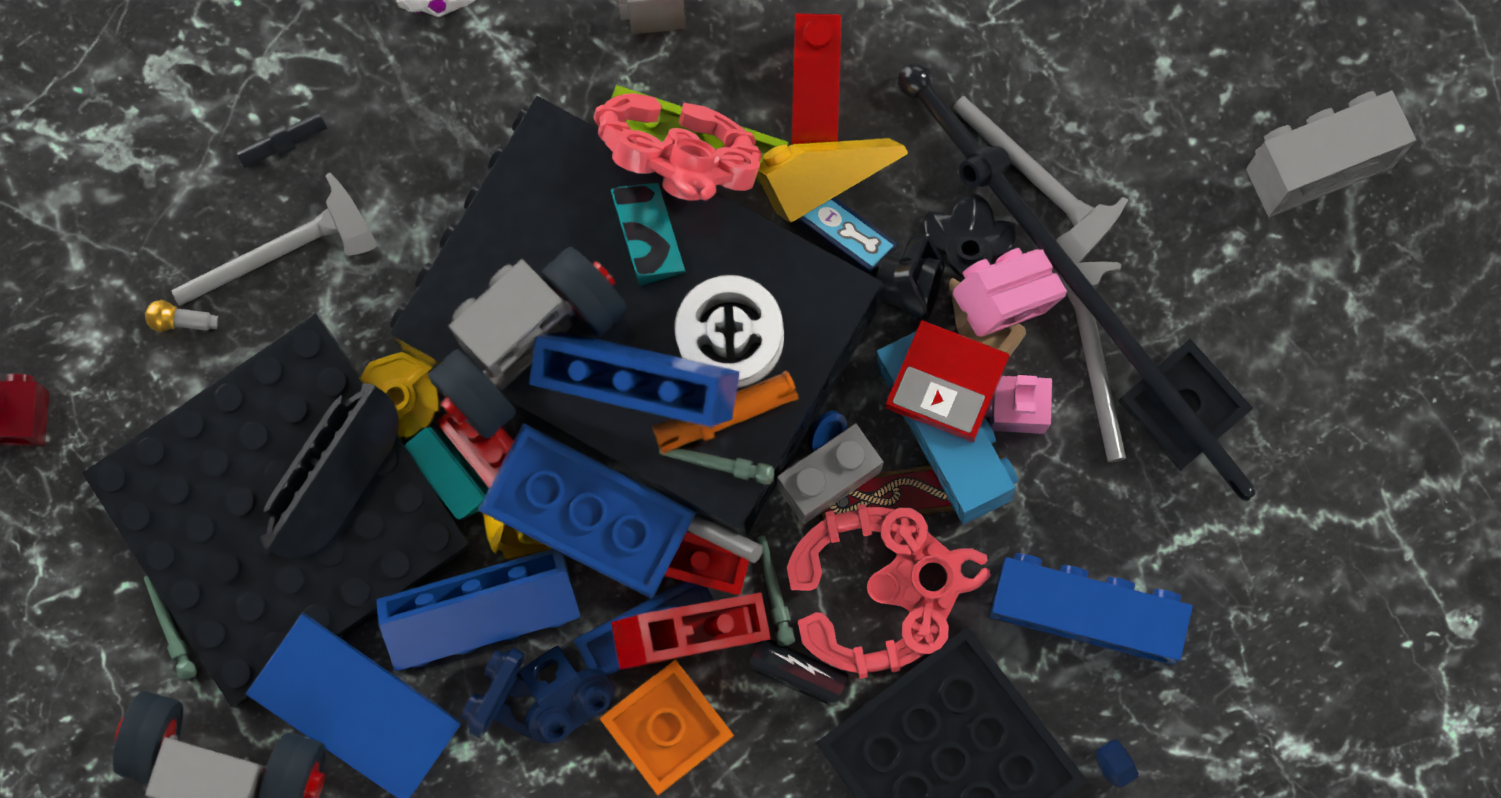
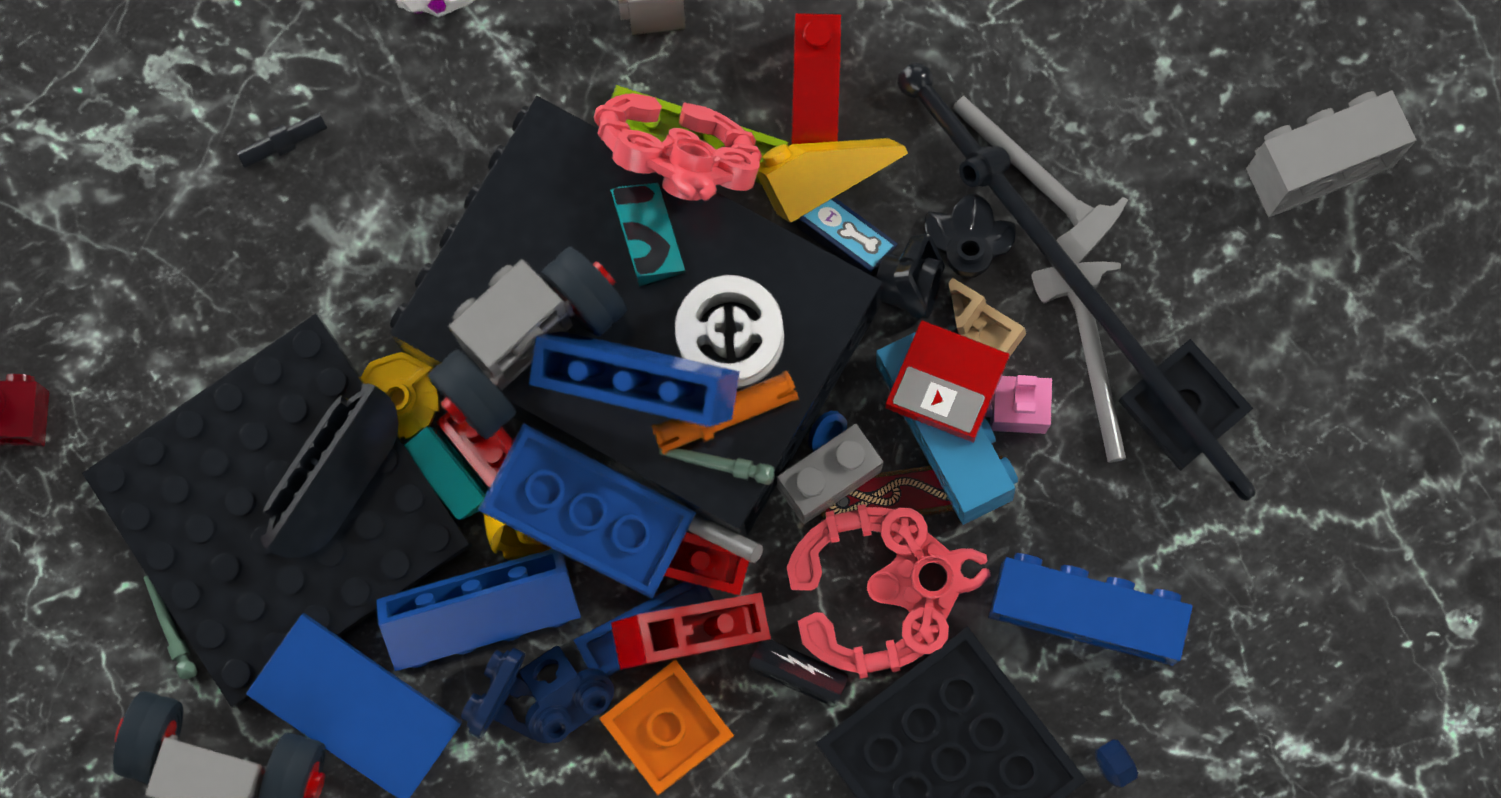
(164, 316): piece -> none
(339, 217): light grey piece -> none
(779, 613): sand green piece -> none
(1008, 291): bright pink brick -> none

